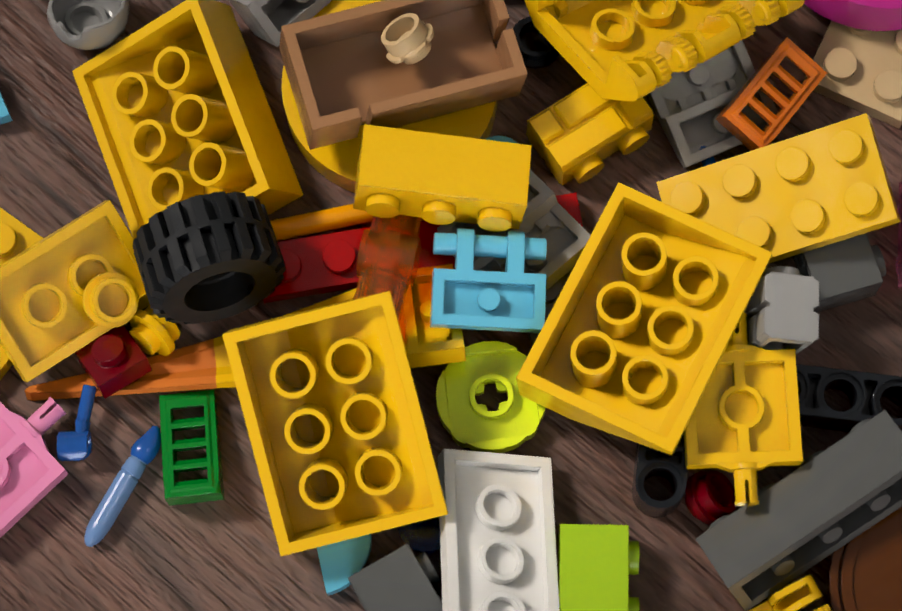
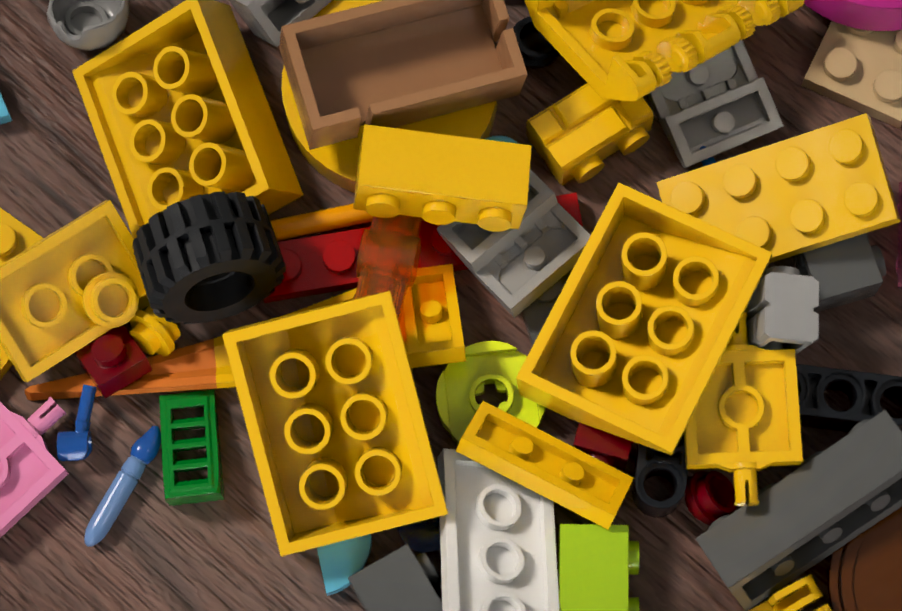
(407, 39): tan plate -> none
(488, 298): medium azure plate -> none
(544, 464): none -> yellow plate
(603, 446): none -> dark red plate
(745, 129): orange slope -> none

